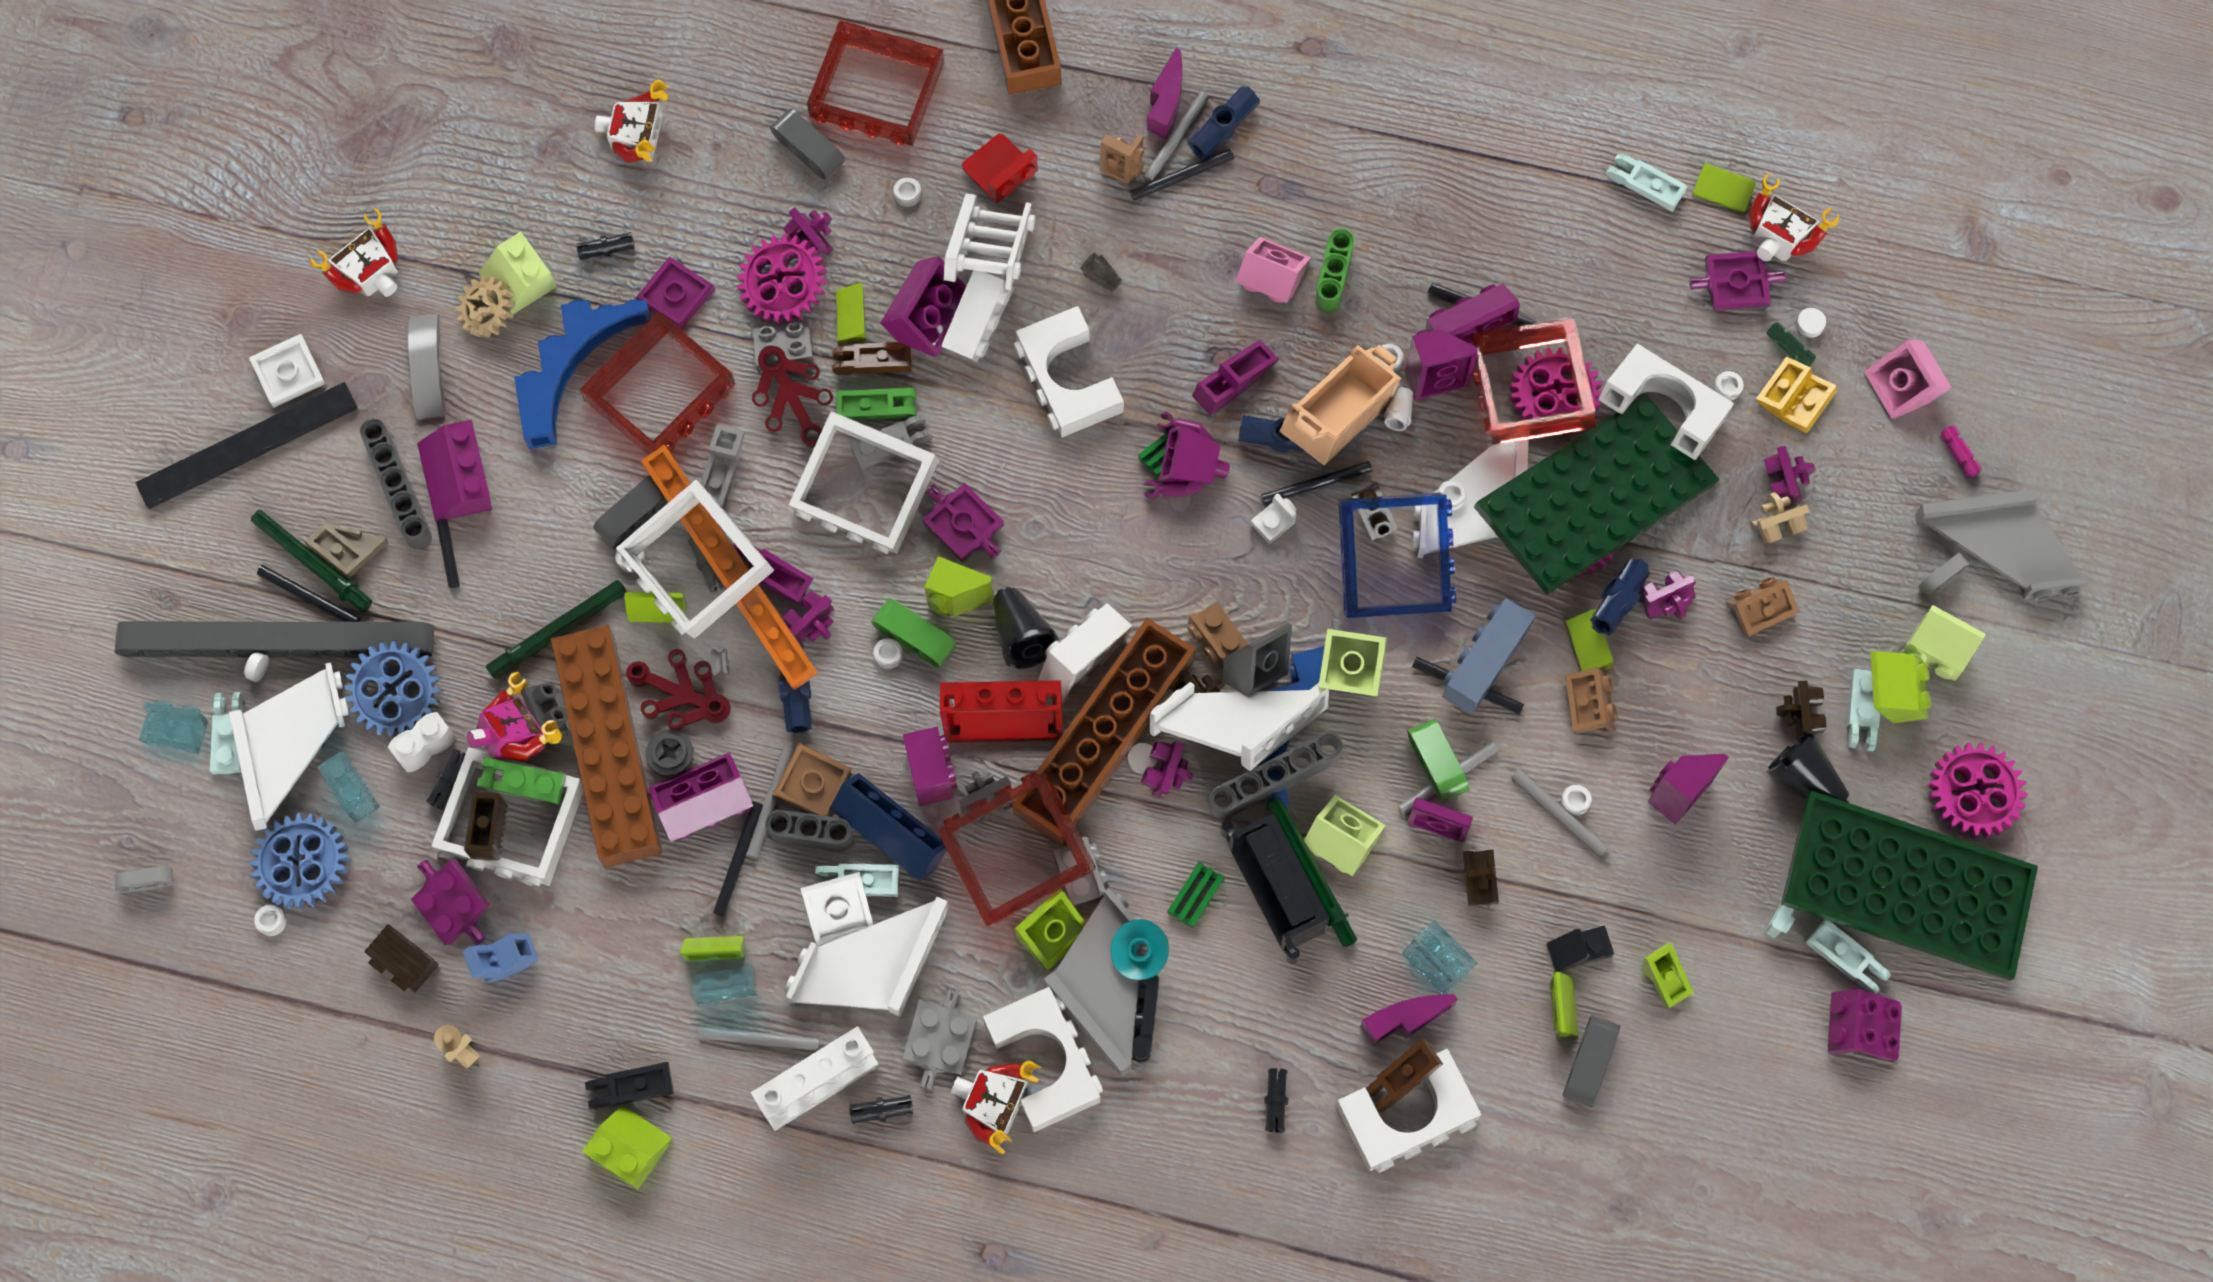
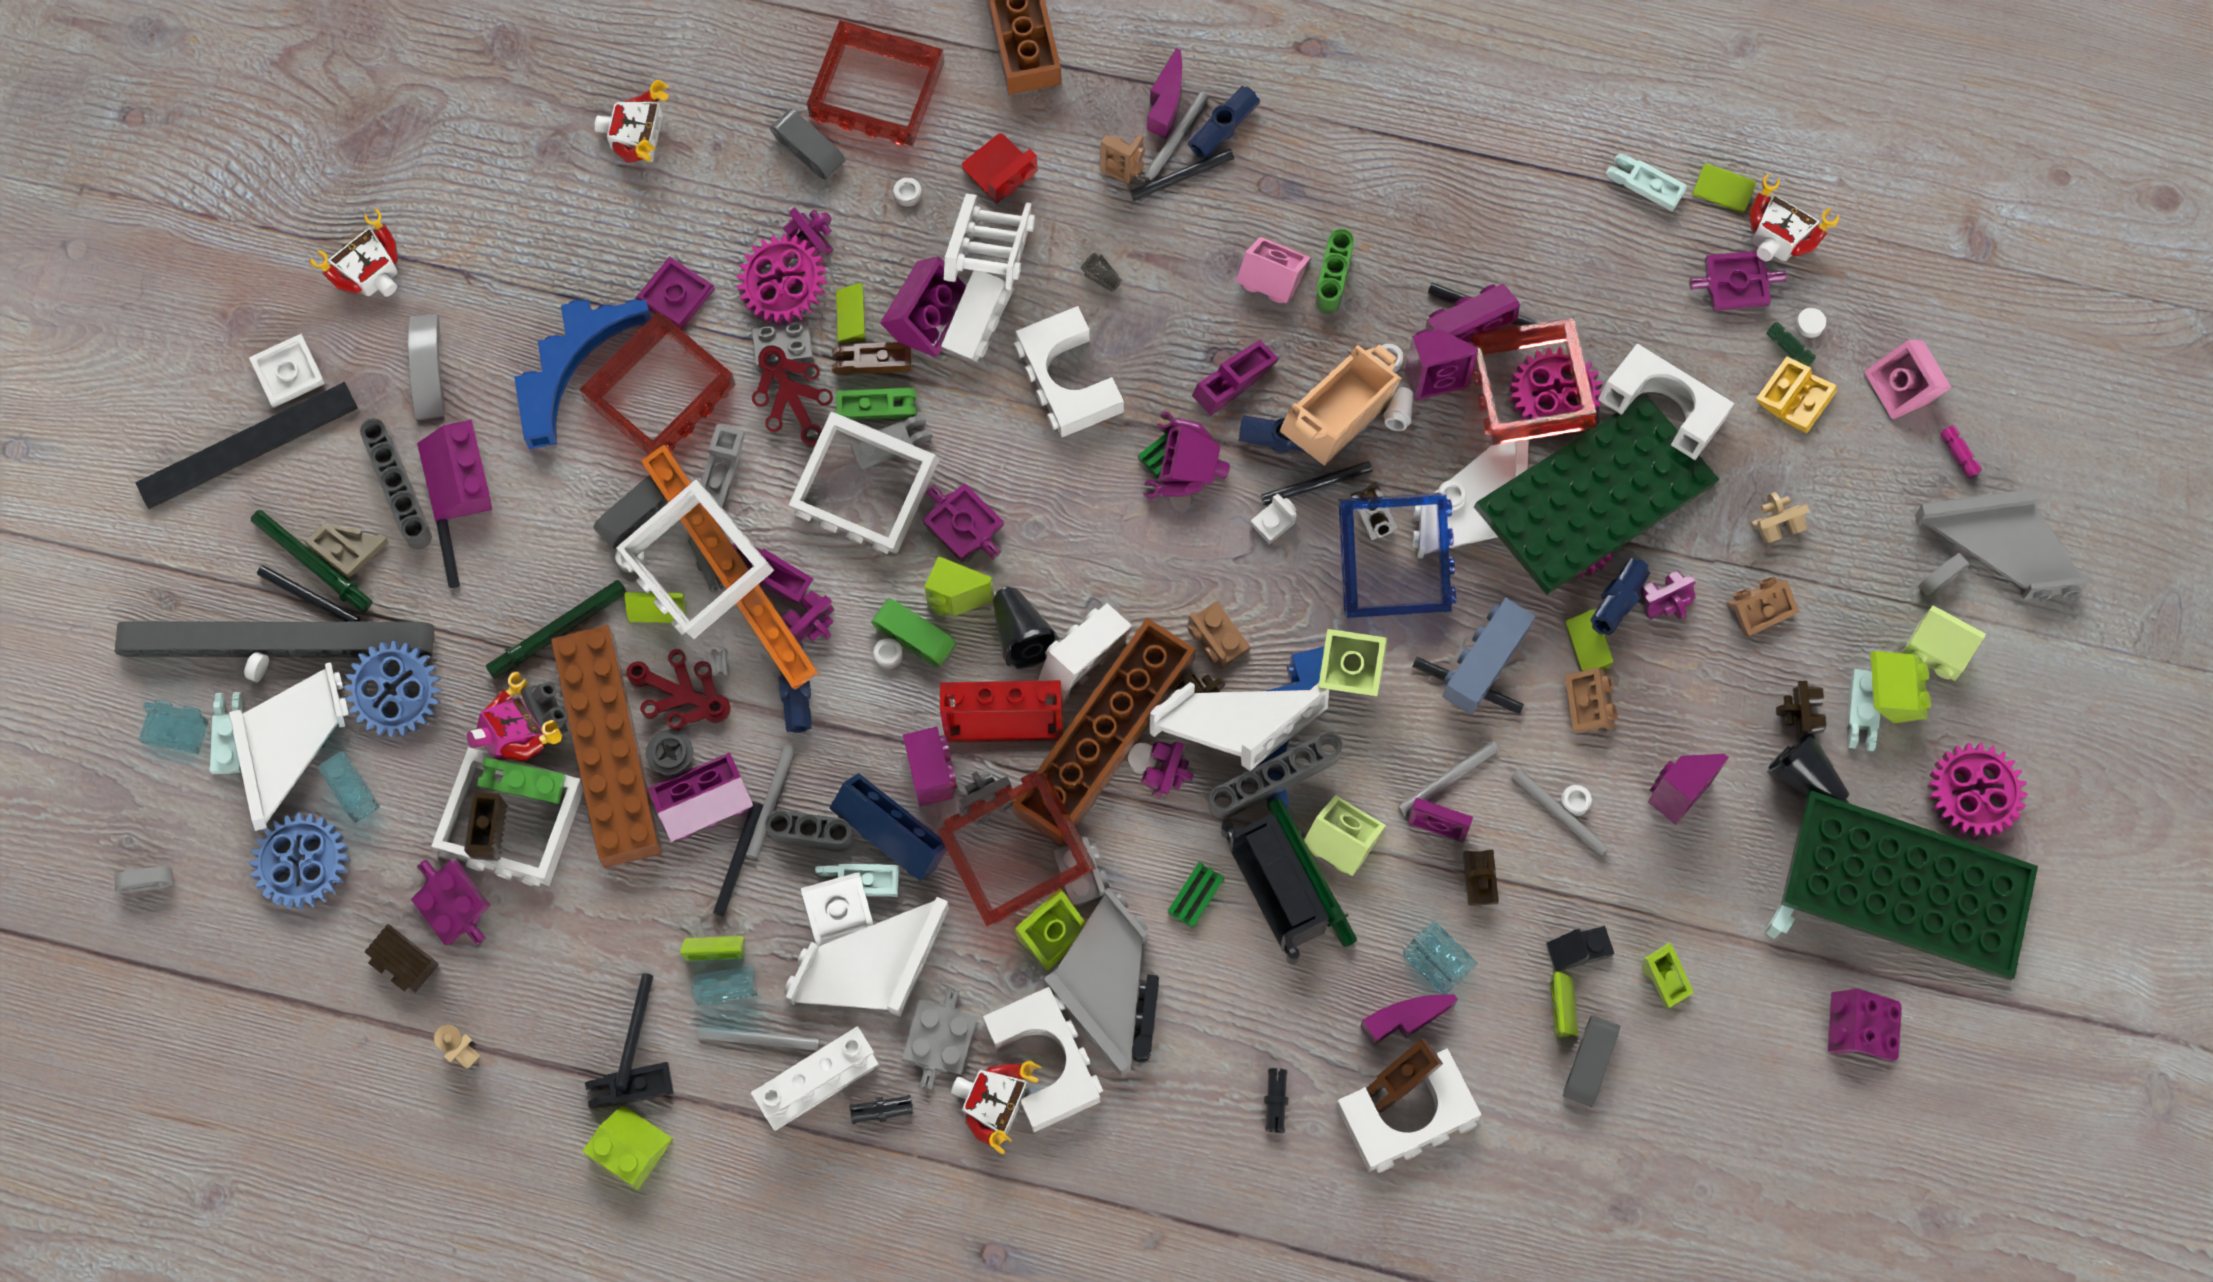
(270, 920): white tile -> none
(427, 738): white brick -> none
(446, 780): black pin -> none
(485, 293): tan gear -> none
(501, 959): medium blue brick -> none
(521, 269): yellowish green slope -> none
(605, 246): black pin -> none
(633, 1032): none -> black bar
(811, 781): medium nougat tile -> none
(1126, 948): teal dish -> none
(1259, 662): dark grey slope -> none
(1438, 760): beam -> none
(1728, 385): white tile -> none
(1782, 463): magenta hips -> none
(1846, 955): light aqua hinge -> none

